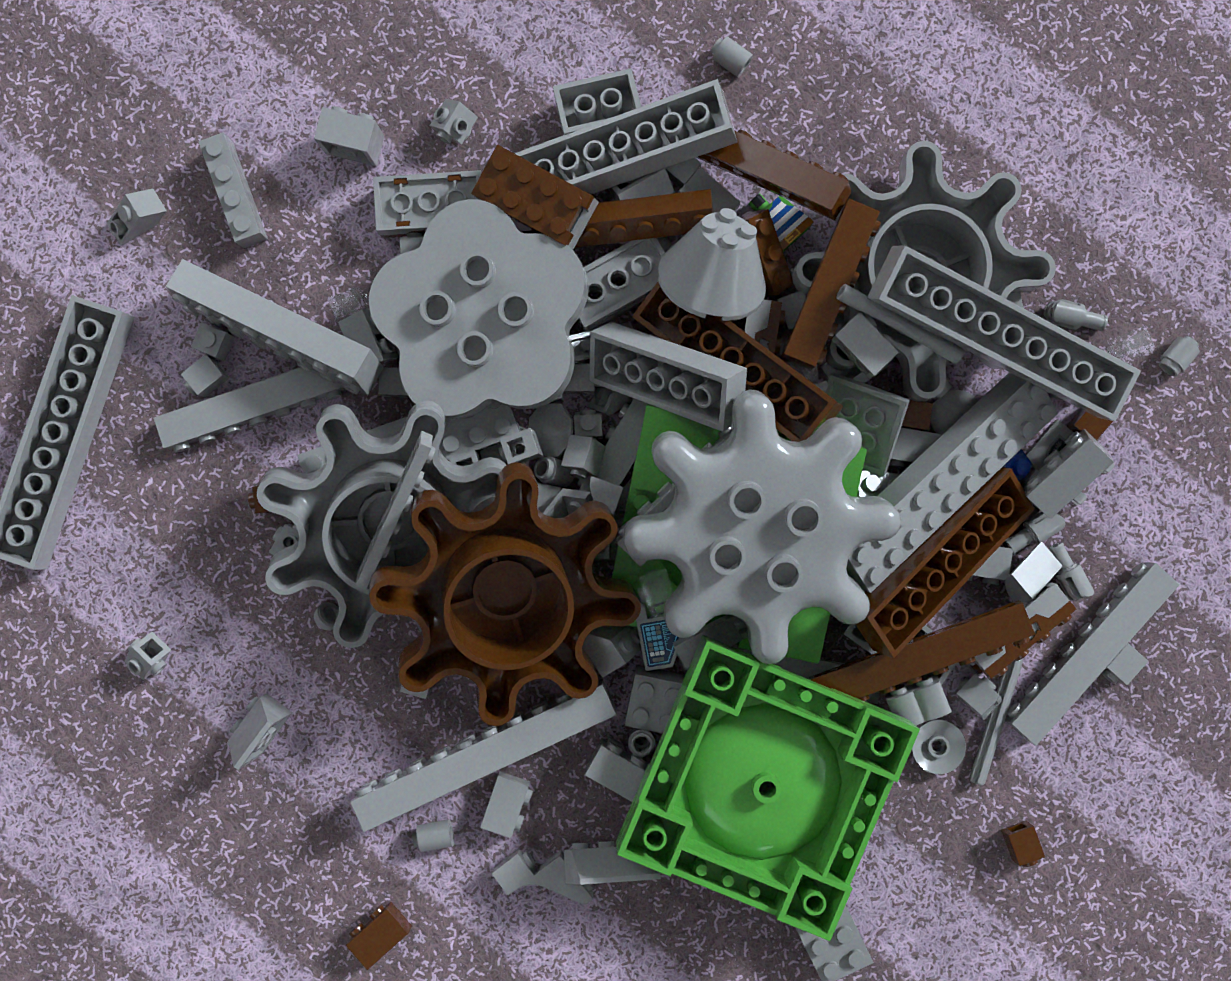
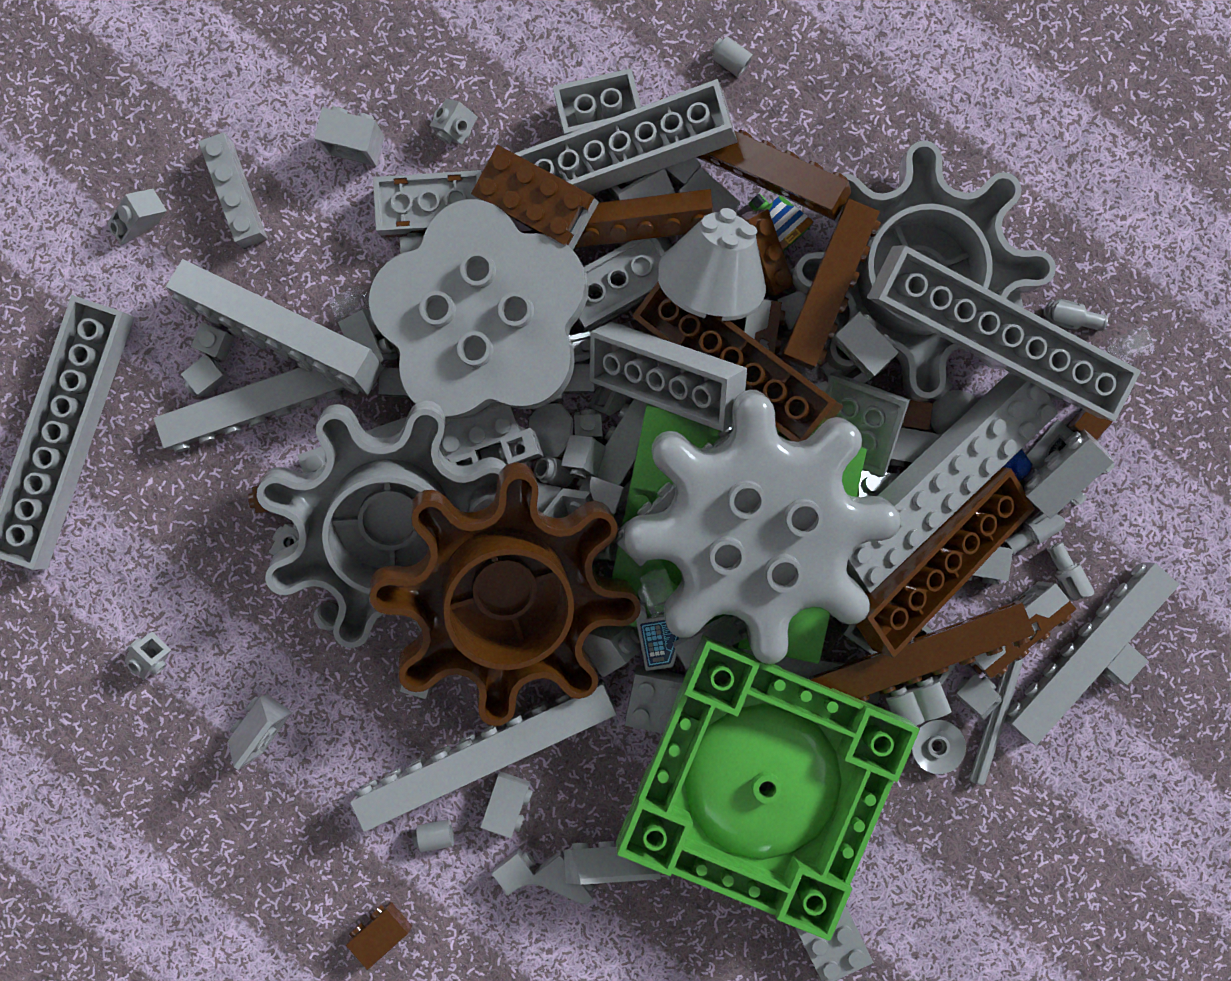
(400, 501): light grey plate -> none
(616, 768): light grey brick -> none
(643, 749): light grey brick -> none
(939, 345): light grey piece -> none
(1023, 844): reddish brown brick -> none
(1032, 574): brick -> none
(1179, 355): light grey brick -> none

